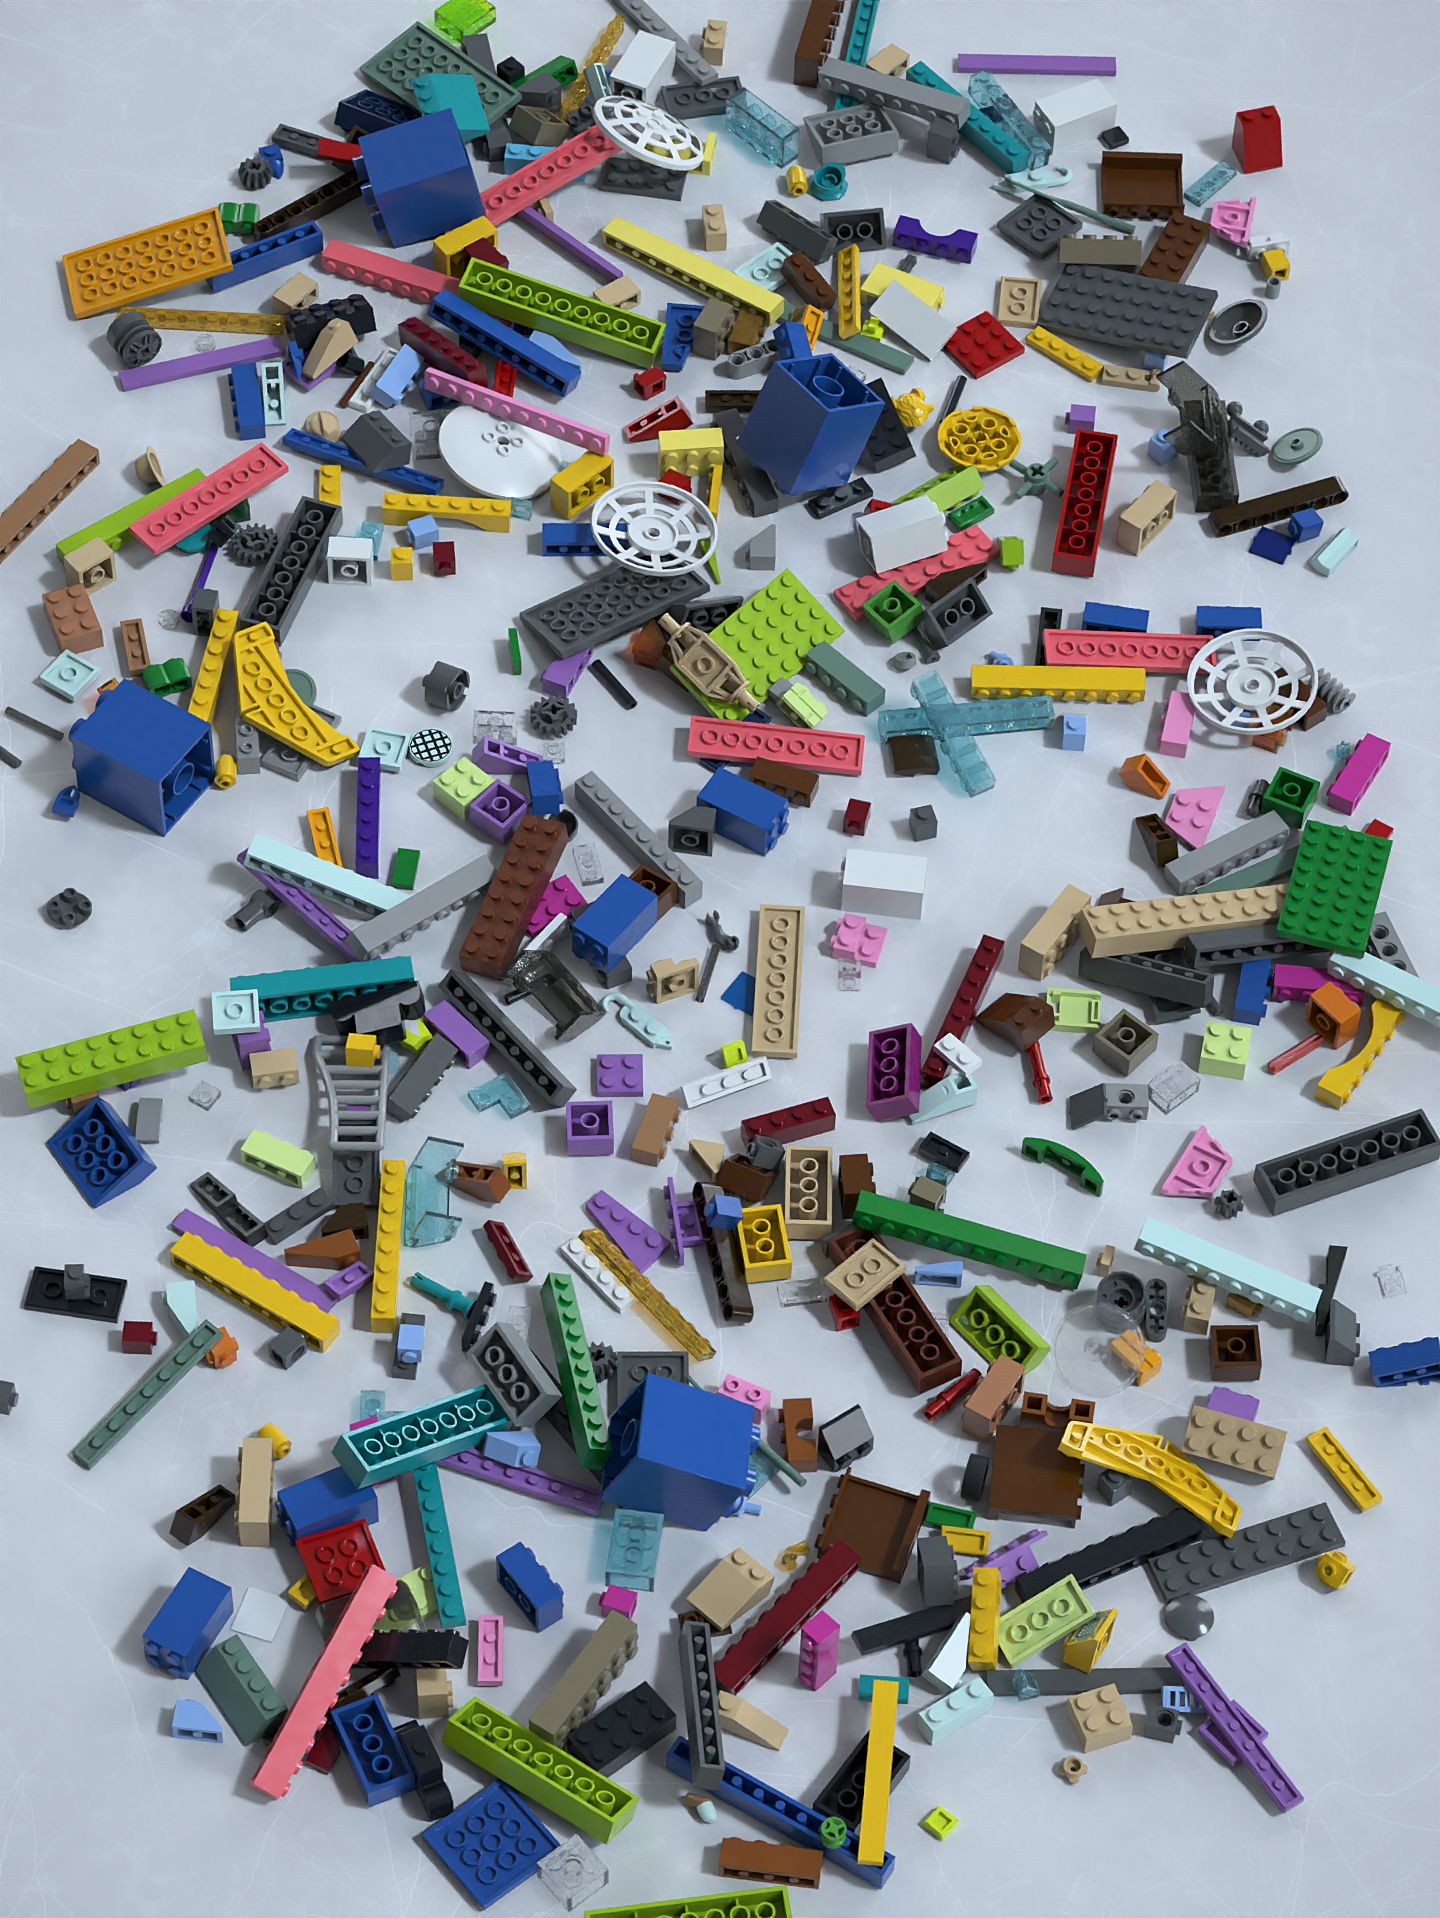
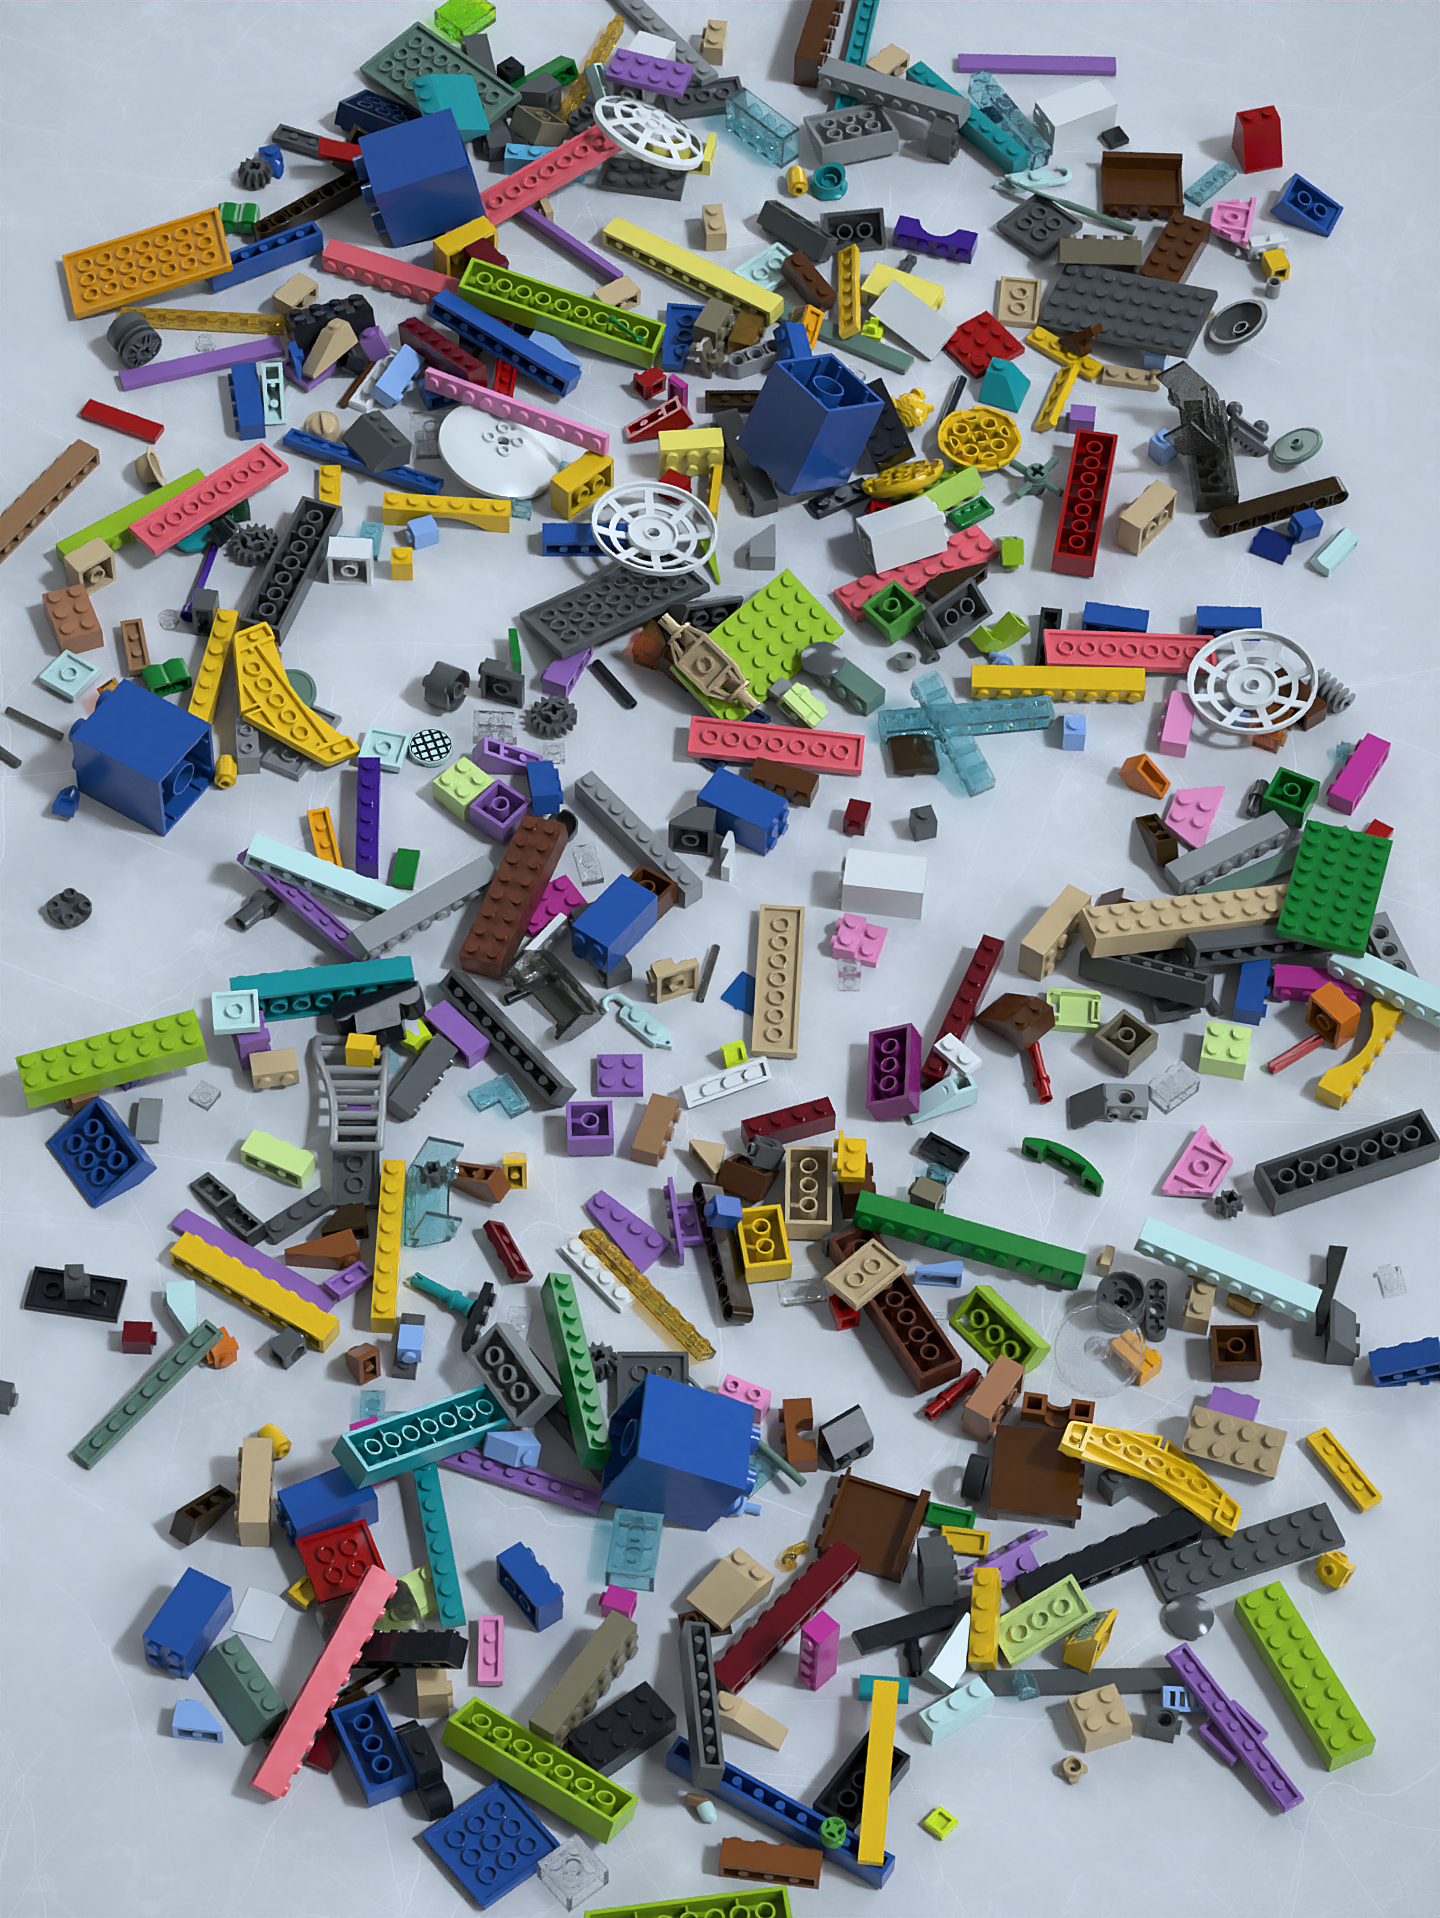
(122, 421): none -> red tile
(364, 1363): none -> dark orange slope
(375, 343): none -> medium lavender brick
(433, 1174): none -> dark grey gear
(444, 558): dark red brick -> none
(500, 684): none -> dark grey plate
(638, 339): none -> green hinge
(649, 73): none -> medium lavender plate
(678, 388): none -> dark pink tile
(708, 357): none -> dark tan hips
(722, 939): dark grey arm -> none
(727, 856): none -> white slope
(822, 659): none -> dark grey dish
(850, 1159): none -> yellow bracket
(904, 479): none -> yellow brick
(1004, 386): none -> teal slope
(1004, 634): none -> lime brick
(1056, 398): none -> yellow plate
(1079, 340): none -> reddish brown slope
(1304, 1676): none -> lime brick
(1306, 207): none -> blue slope

